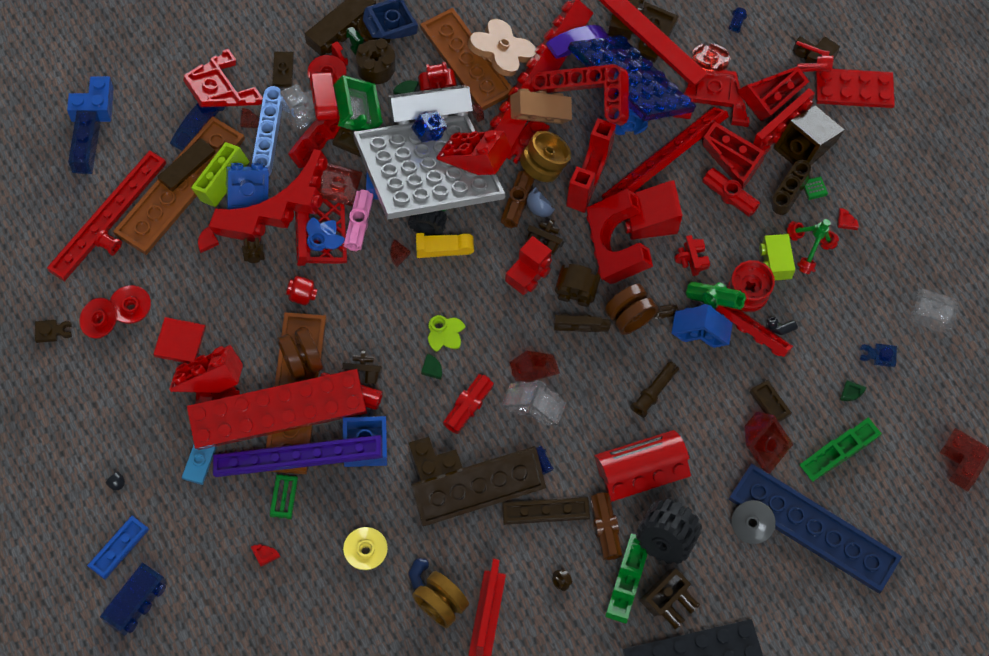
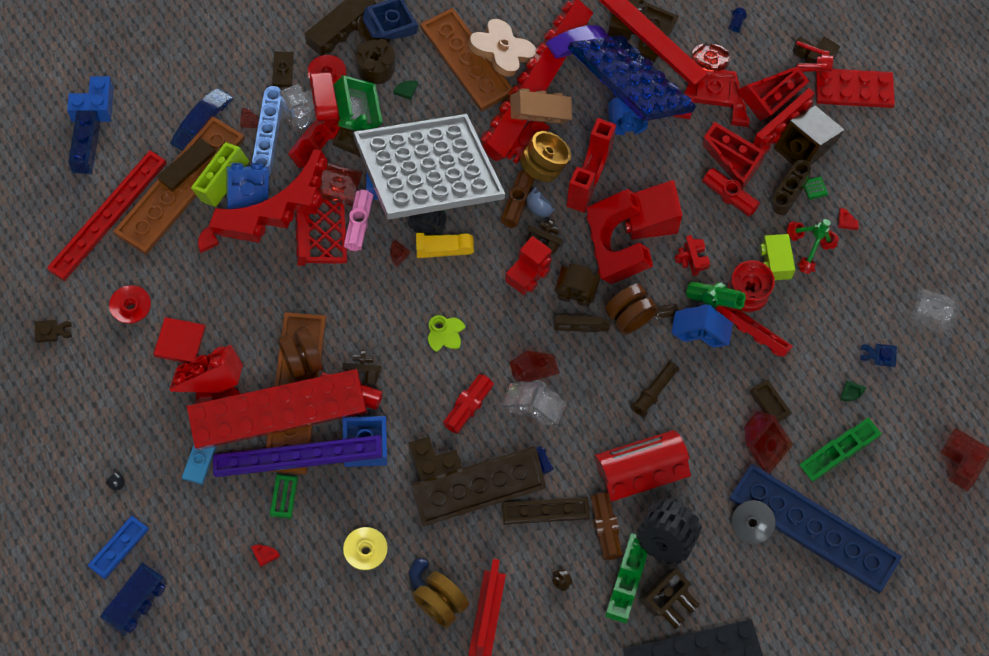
(93, 313): red dish -> none
(107, 242): red bush -> none
(213, 88): red wing -> none
(253, 251): dark brown plate -> none
(301, 290): red head -> none
(324, 233): blue plate -> none
(336, 51): red tile -> none
(355, 38): dark green tile -> none
(429, 126): clear blue brick -> none
(432, 367): dark green tile -> none
(436, 77): red piece -> none
(445, 100): brick -> none
(476, 151): red slope -> none
(477, 112): clear red tile -> none
(589, 81): red beam -> none
(668, 153): red tile -> none
(779, 328): black arm -> none

